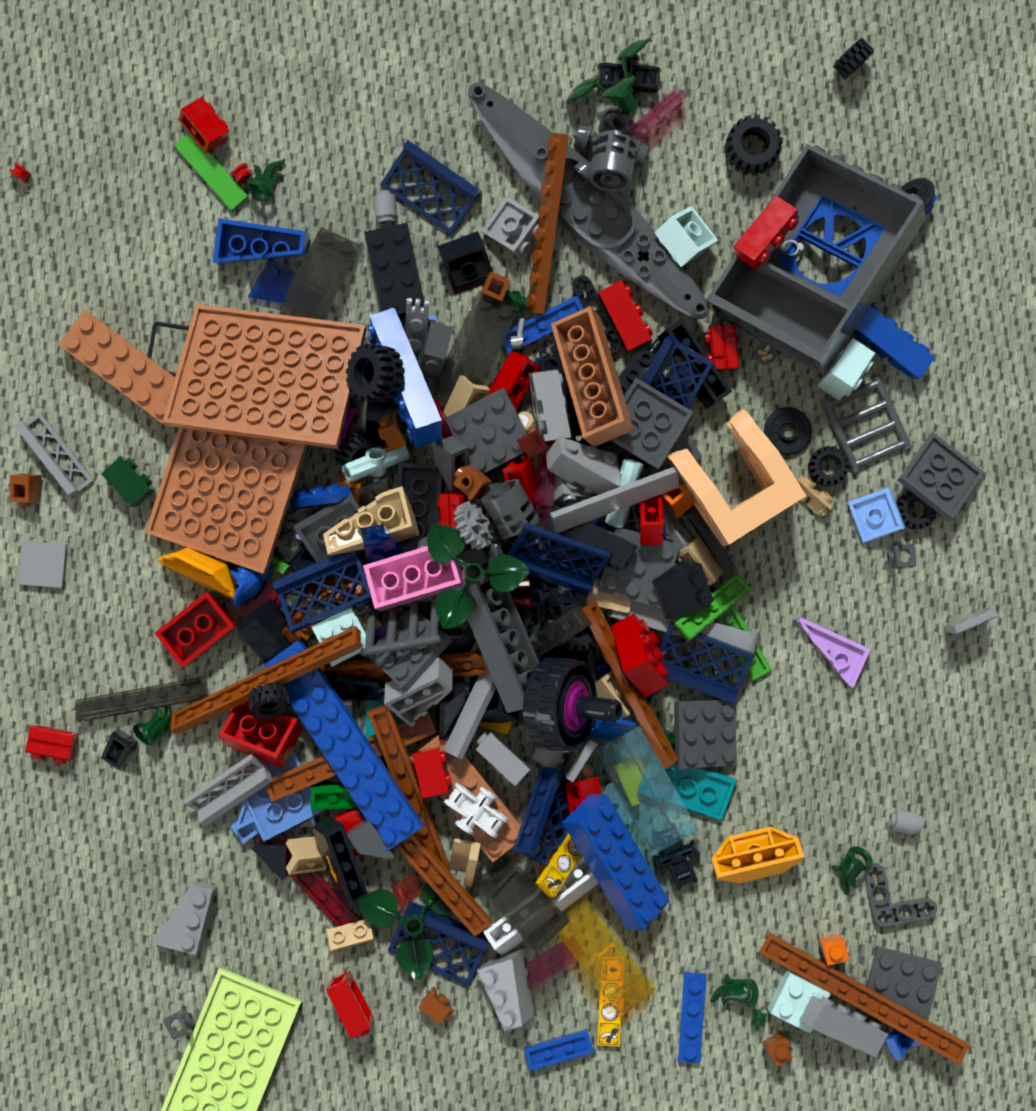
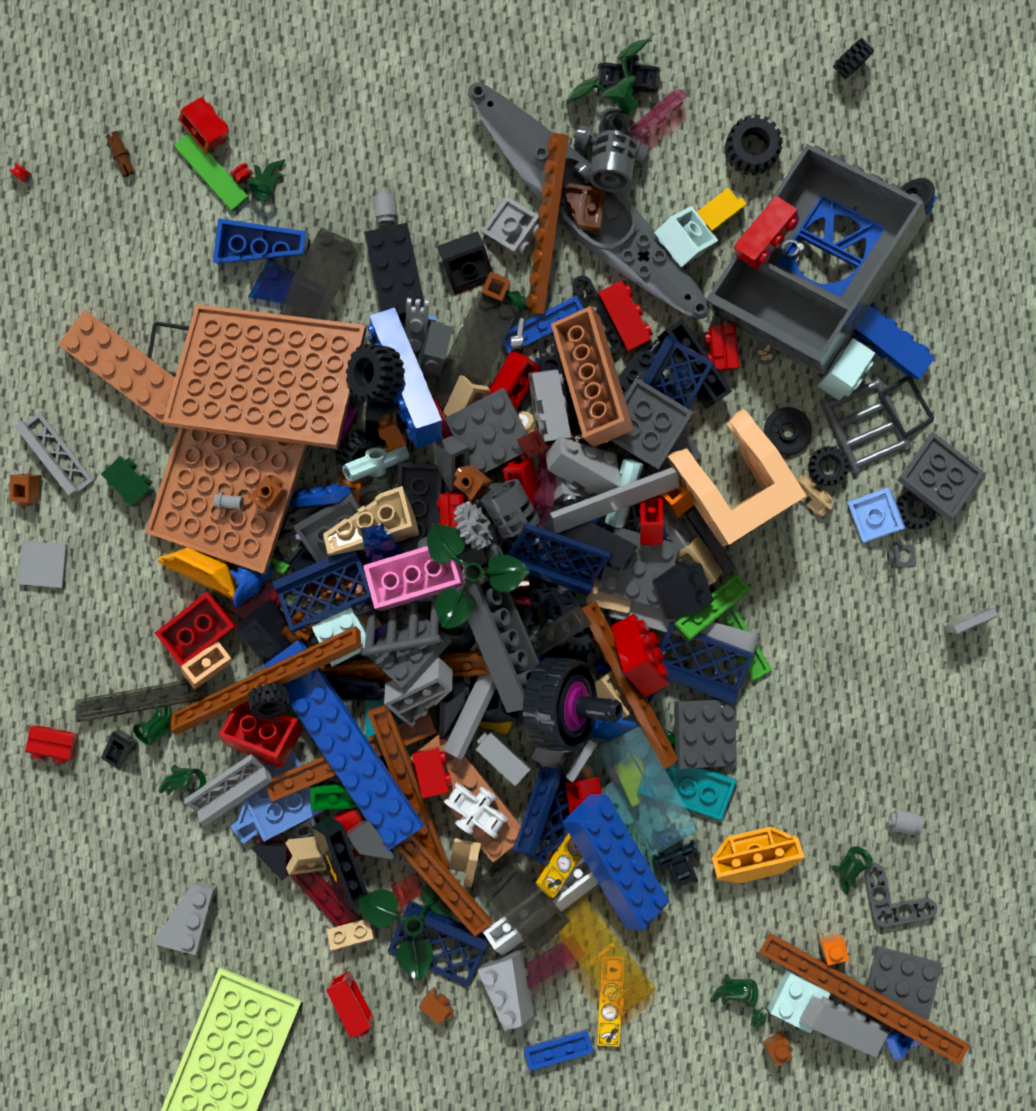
(120, 154): none -> reddish brown pin
(181, 780): none -> dark green piece
(186, 1020): dark grey bracket -> none
(206, 665): none -> light nougat brick
(228, 501): none -> light grey pin
(275, 495): none -> dark orange brick
(445, 175): dark blue fence -> none
(585, 205): none -> reddish brown wing
(692, 1017): blue plate -> none
(721, 209): none -> yellow panel
(843, 654): lavender wing -> none
(894, 418): none -> black piece

